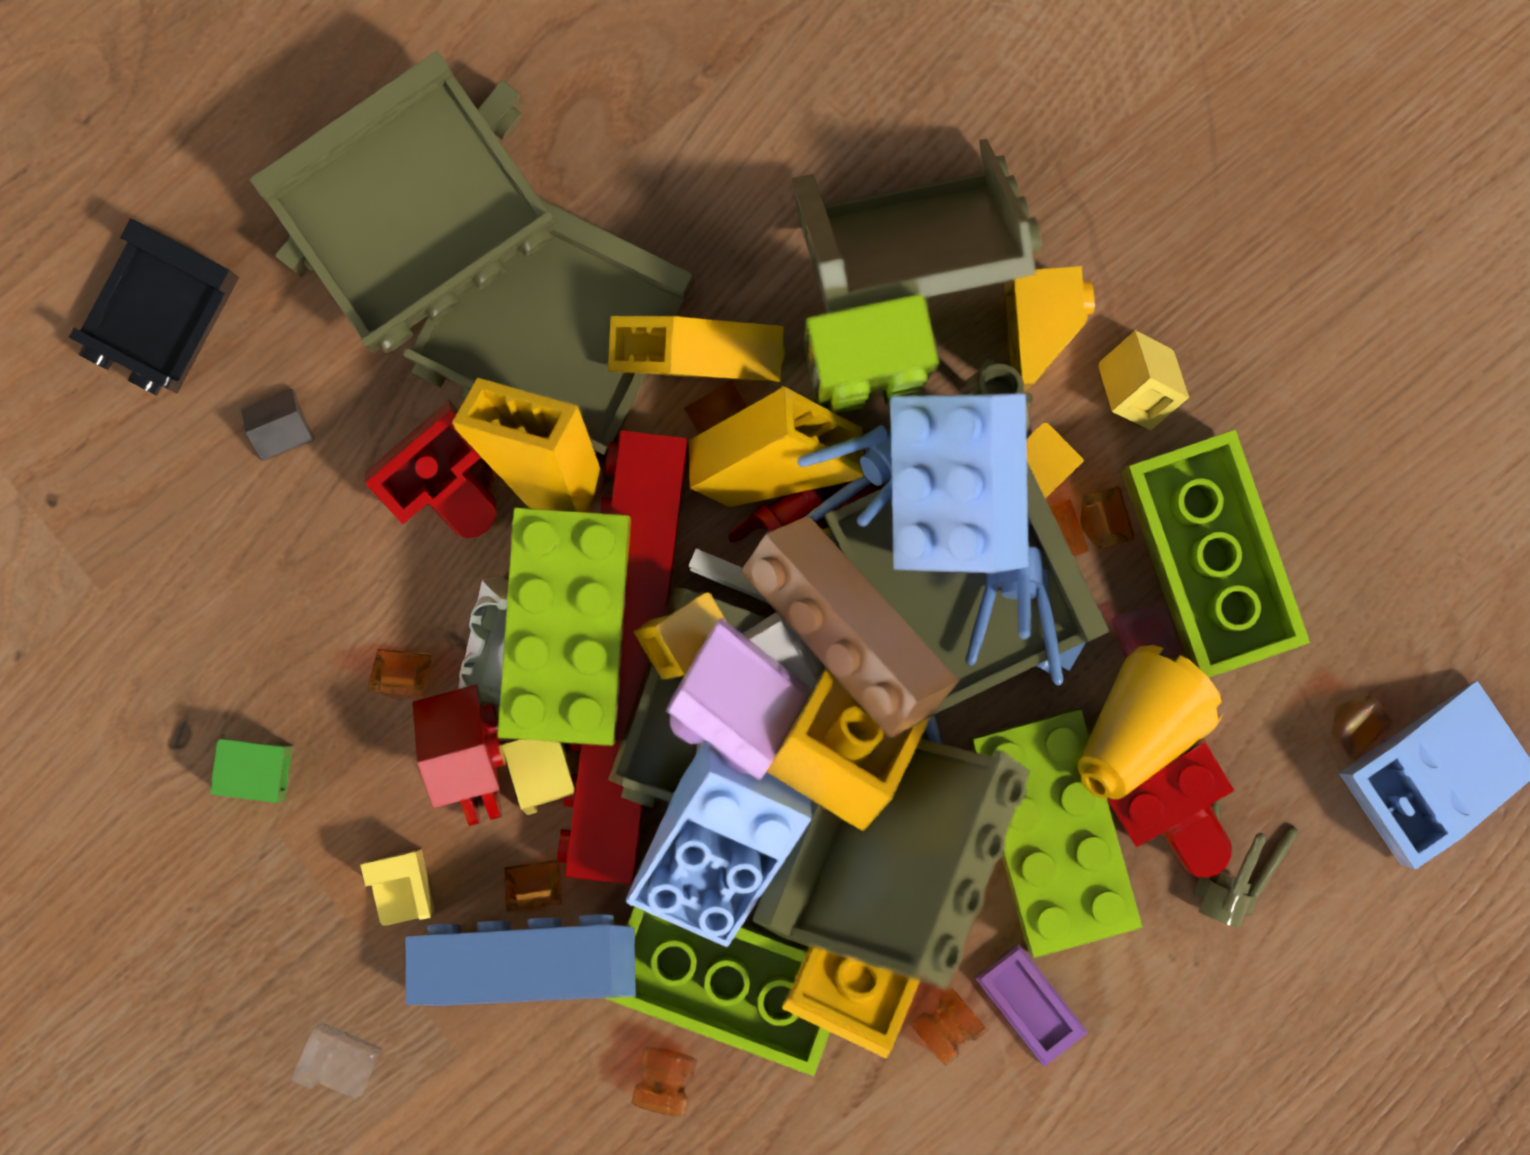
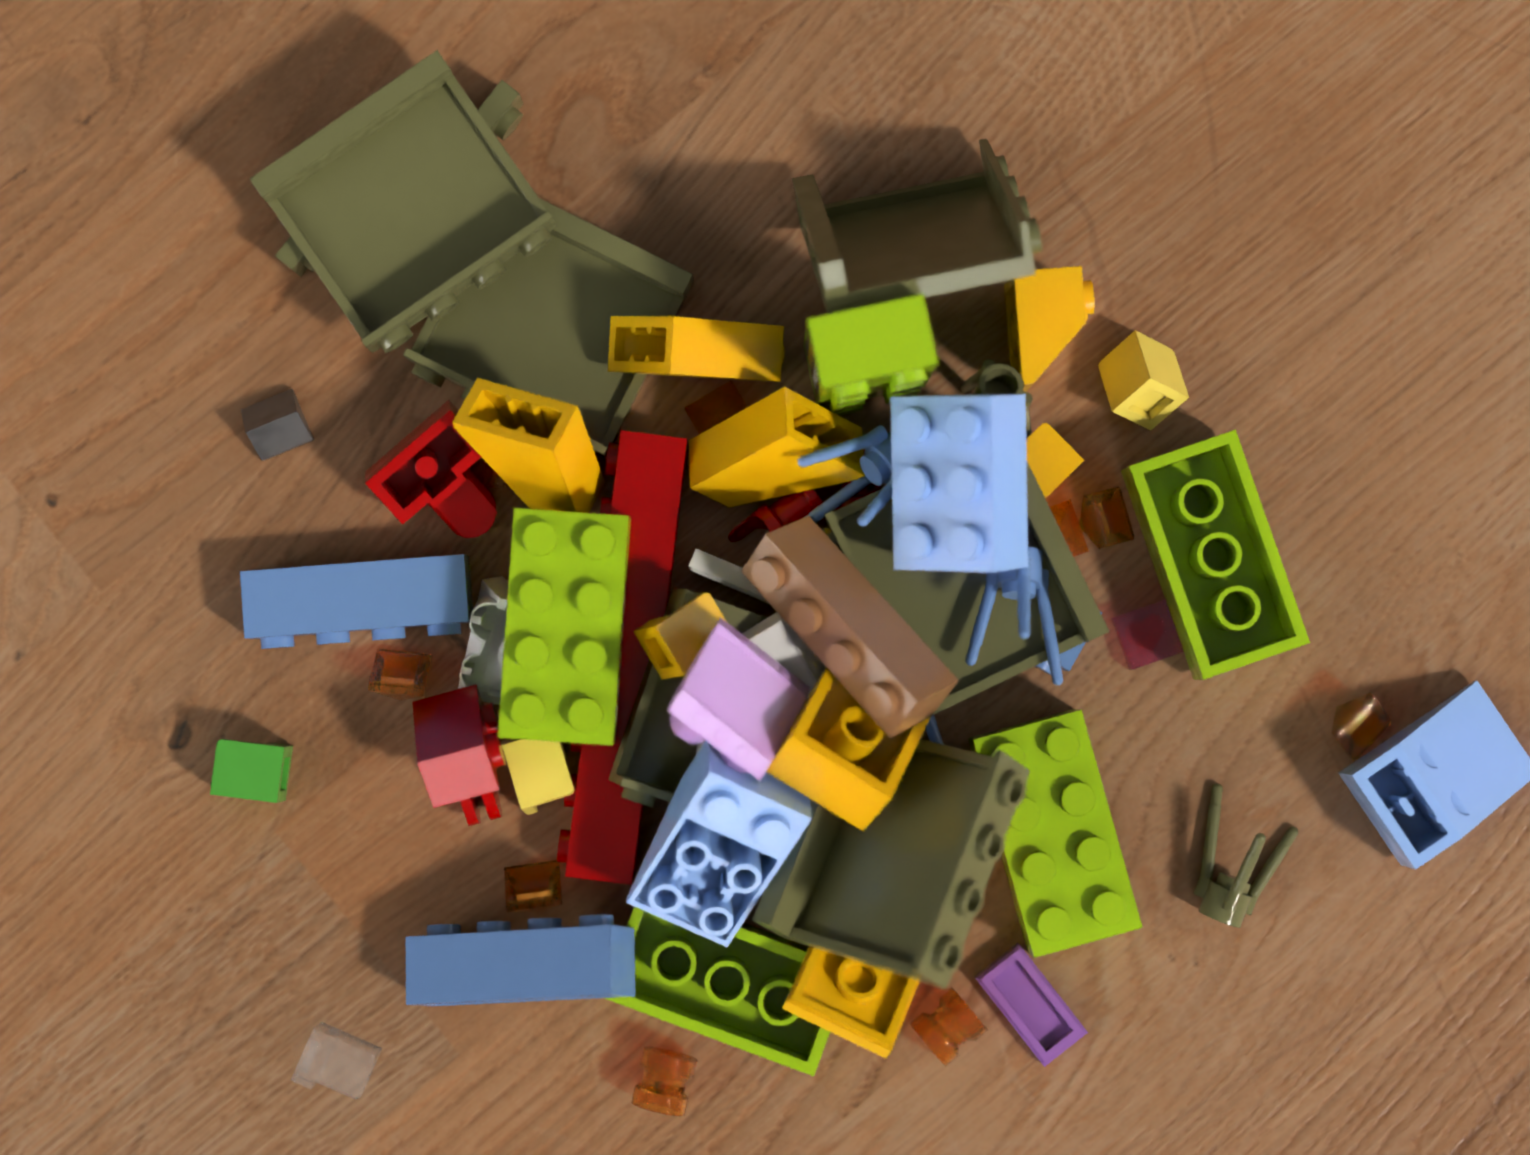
(155, 310): black panel -> none
(356, 597): none -> medium blue brick
(400, 887): light yellow panel -> none
(1147, 721): yellow cone -> none
(1179, 807): red brick -> none

